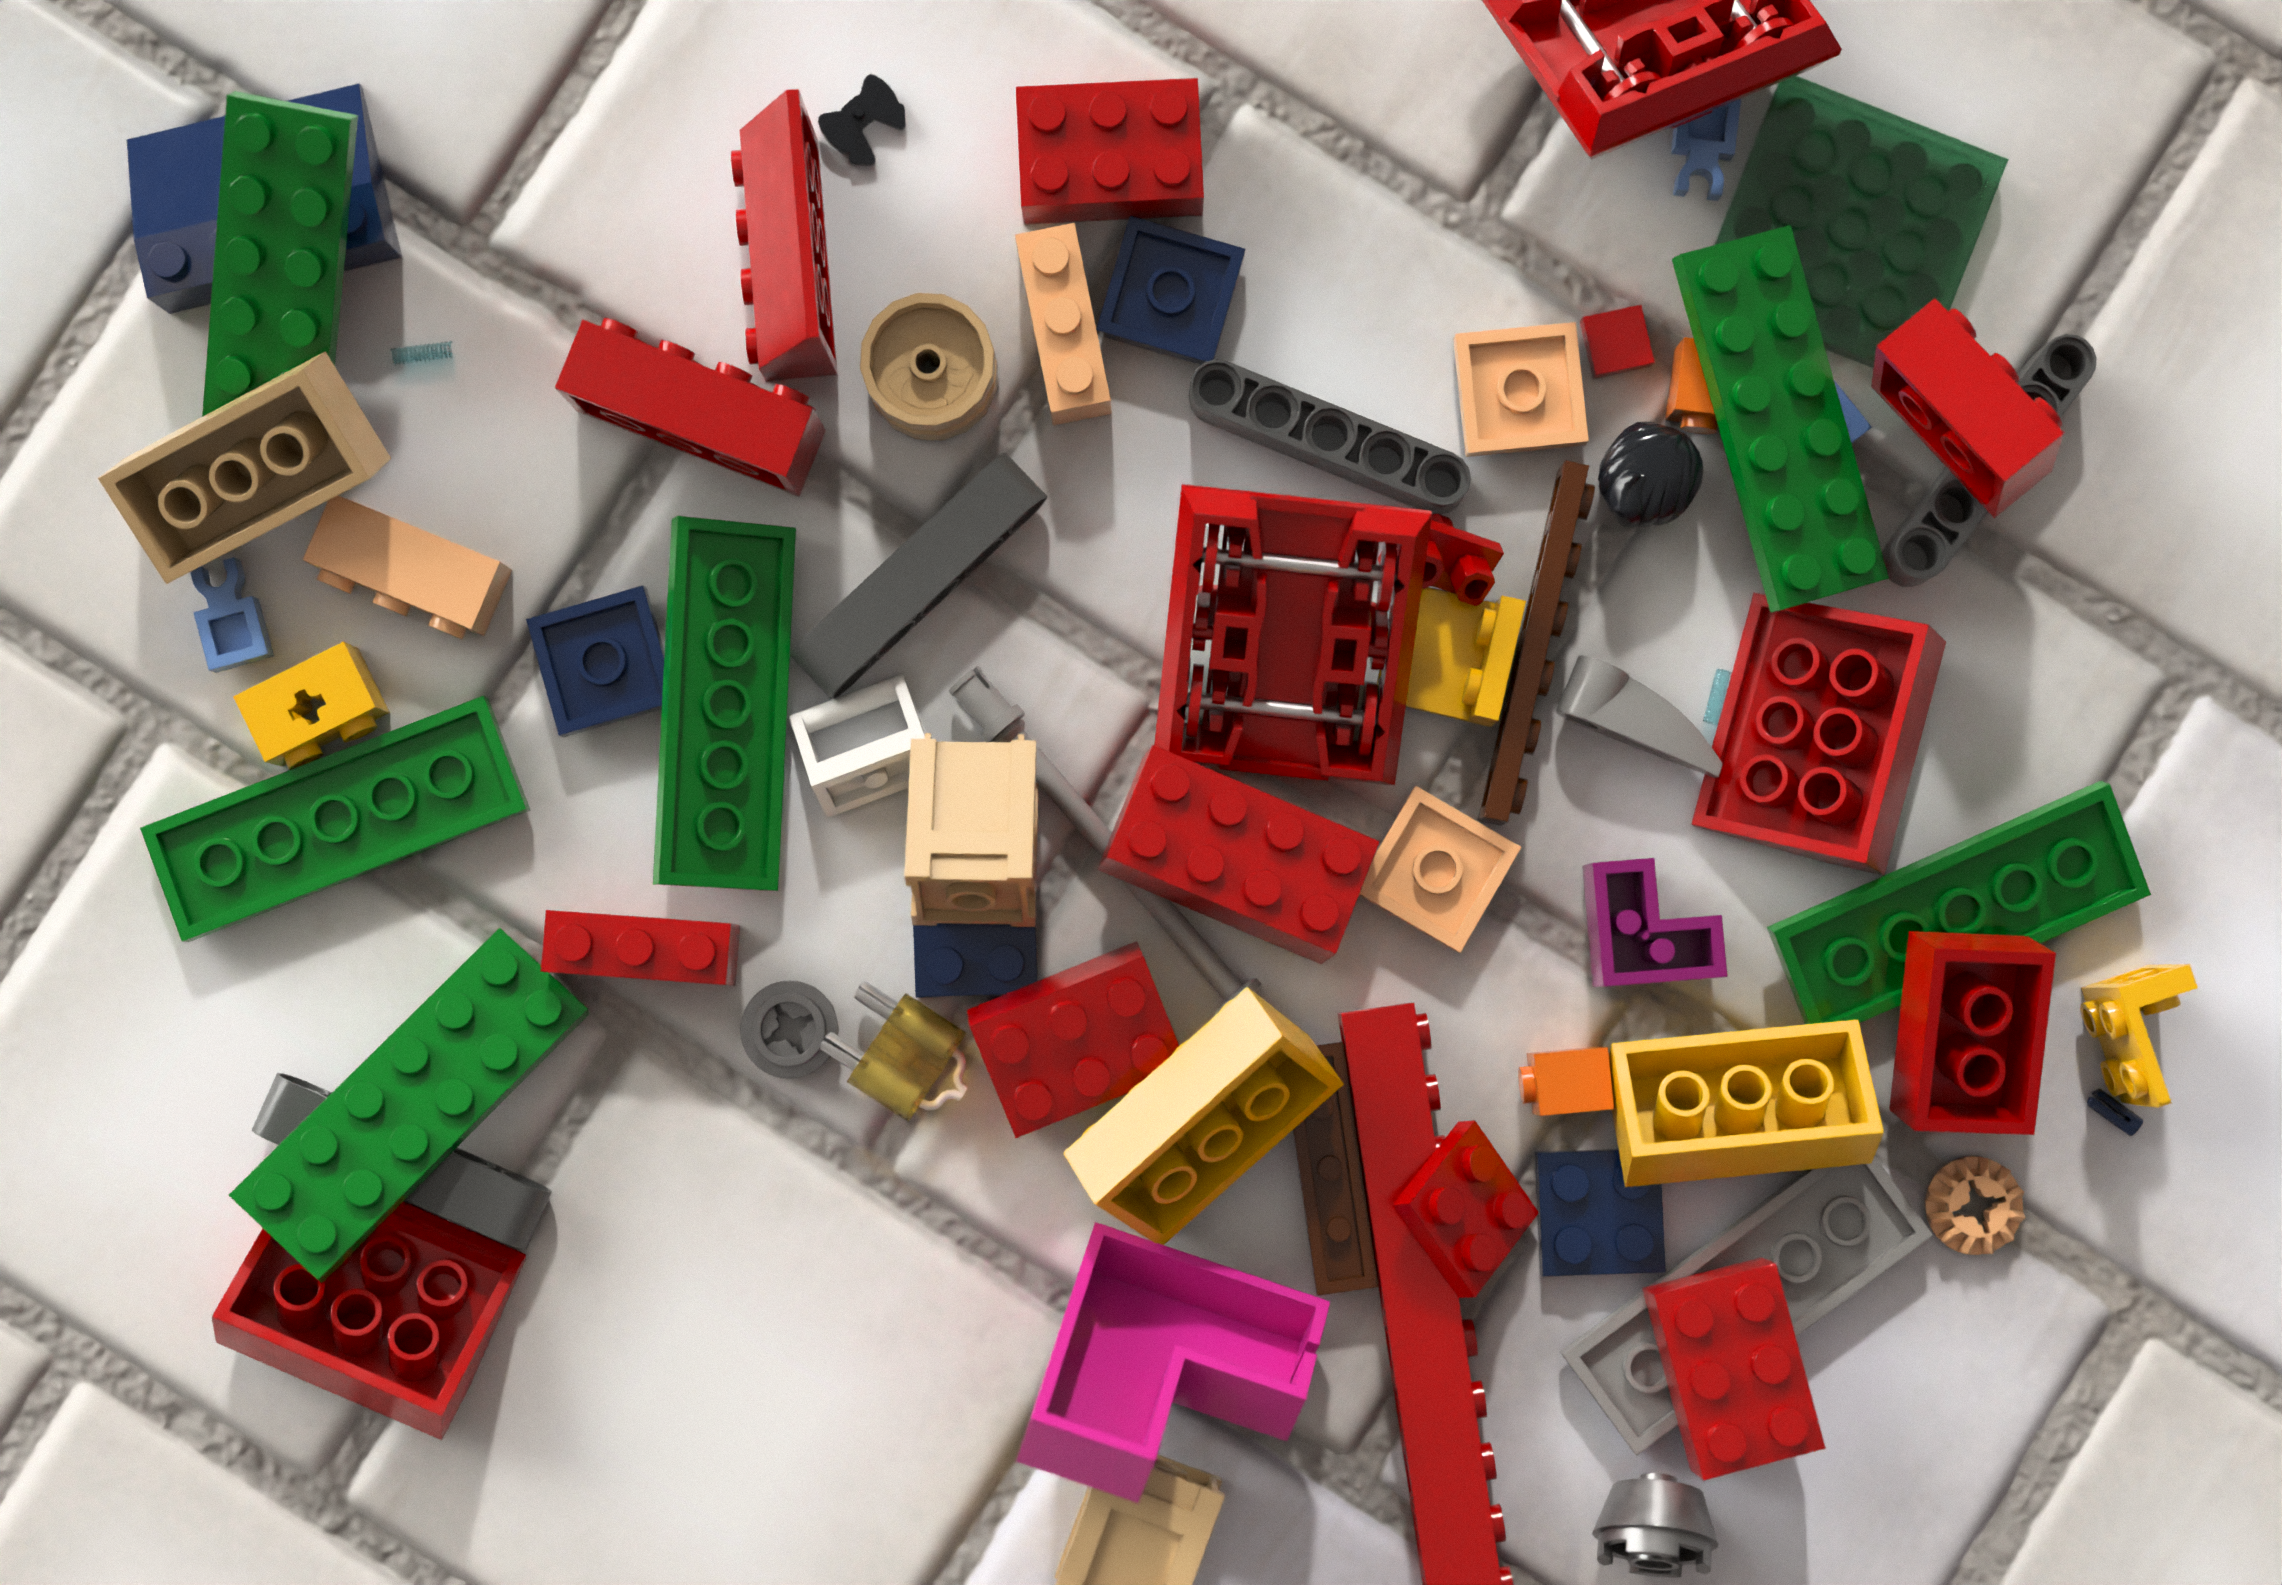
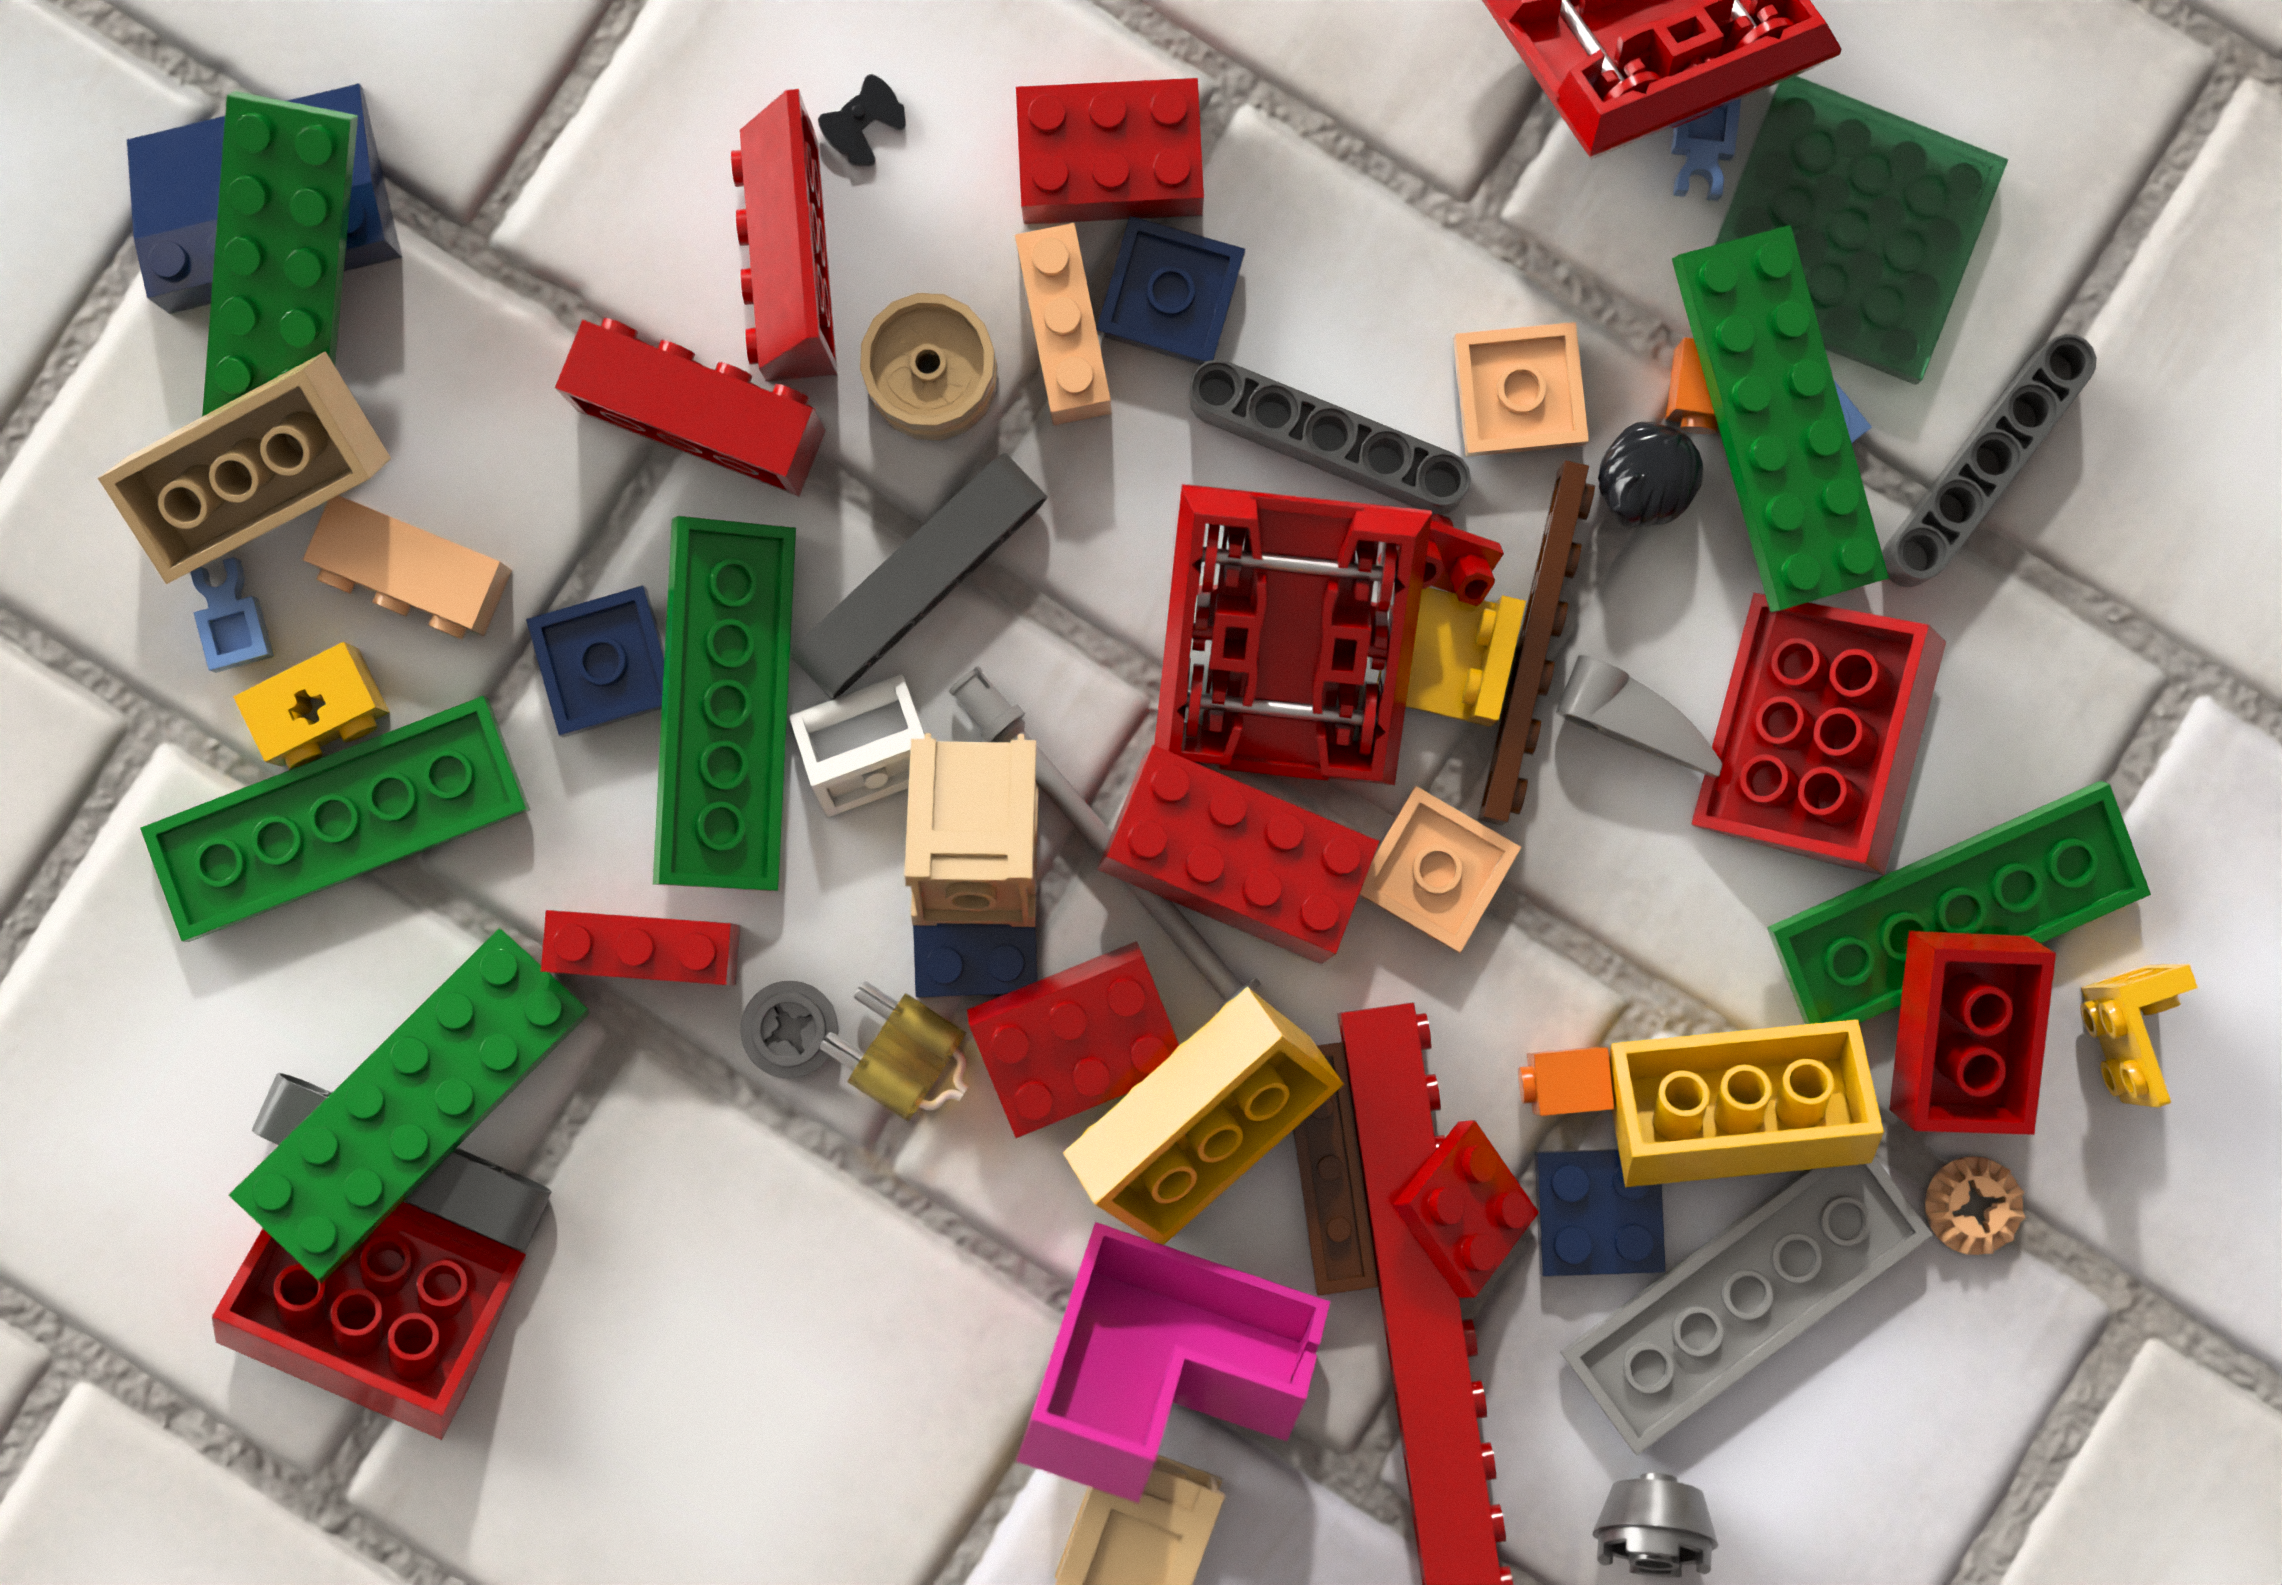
(419, 356): clear light blue leg -> none
(1617, 341): red tile -> none
(1632, 942): magenta brick -> none
(1717, 696): clear light blue piece -> none
(1733, 1368): red brick -> none
(1967, 406): red brick -> none
(2131, 1121): dark blue piece -> none

